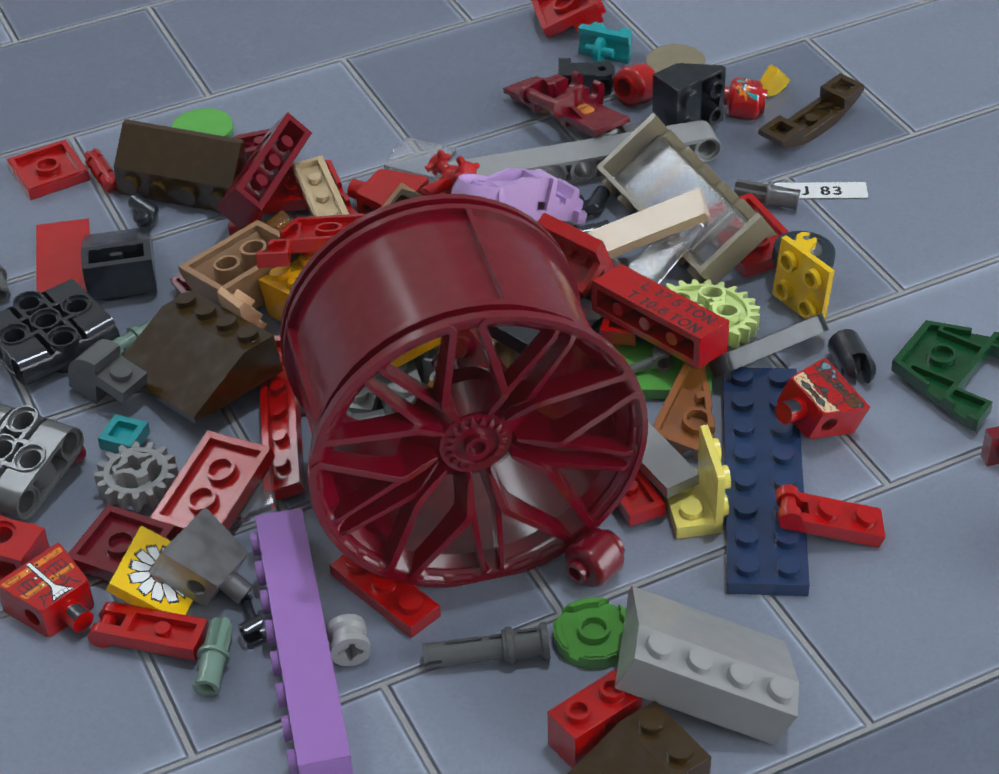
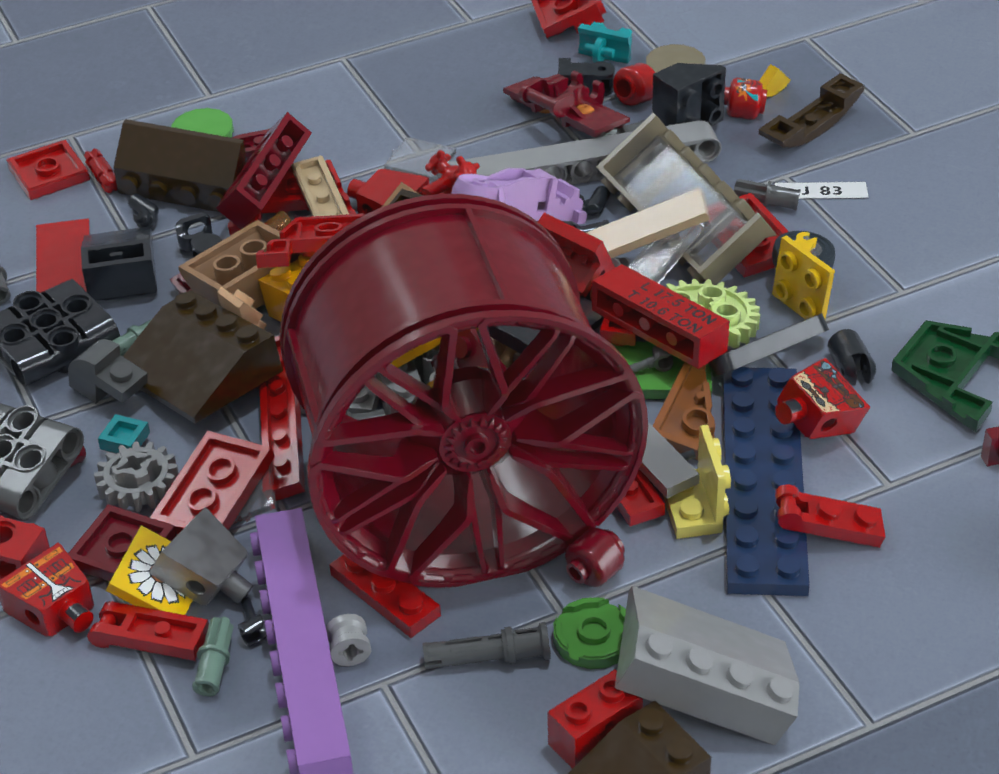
(199, 241): none -> black leg

